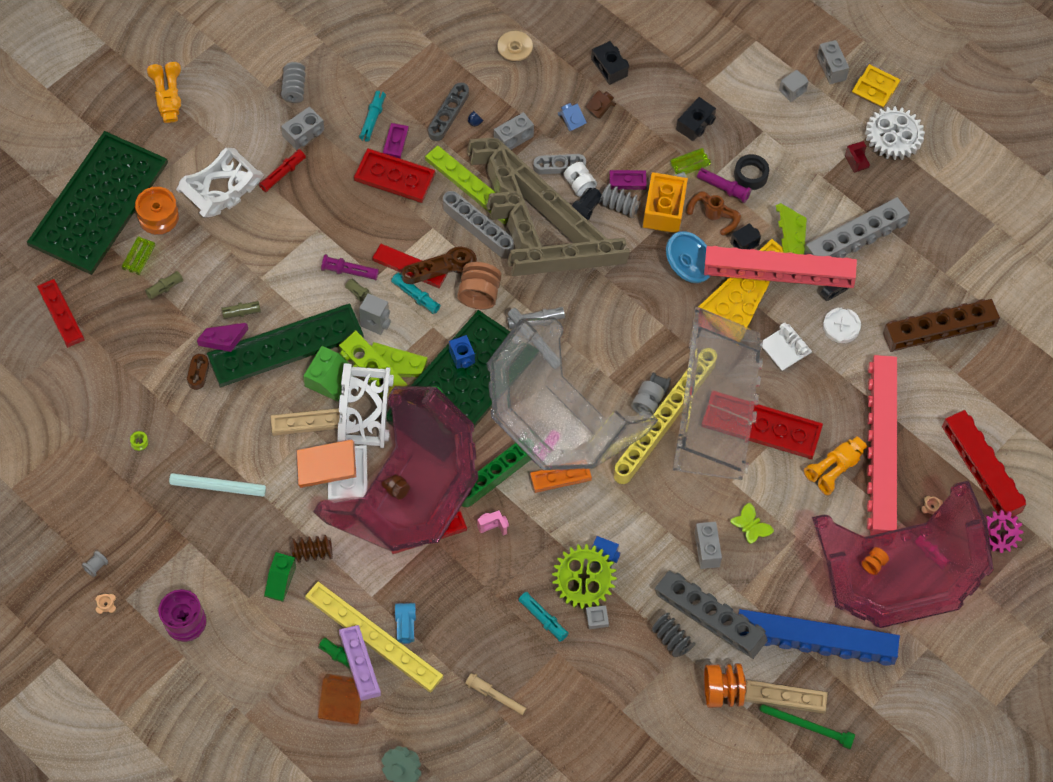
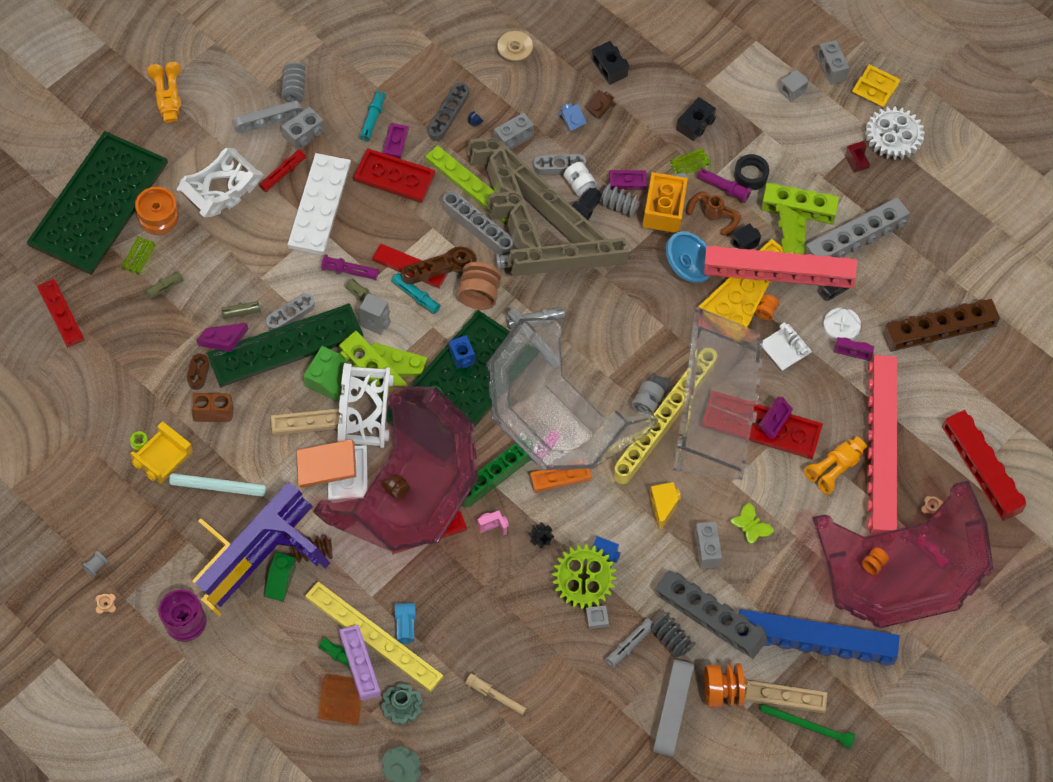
(162, 454): none -> yellow panel
(218, 414): none -> dark orange piece
(266, 531): none -> dark purple piece
(267, 116): none -> light grey beam
(305, 309): none -> light grey beam
(319, 204): none -> white plate
(402, 704): none -> sand green plant
(501, 261): none -> light grey bush
(541, 535): none -> black gear
(550, 623): teal pin -> none
(613, 659): none -> light grey pin
(664, 502): none -> yellow slope
(673, 708): none -> light grey beam
(766, 309): none -> orange wheel
(775, 417): none -> magenta plate
(808, 208): none -> lime brick
(854, 349): none -> magenta plate
(1001, 522): dark pink gear -> none

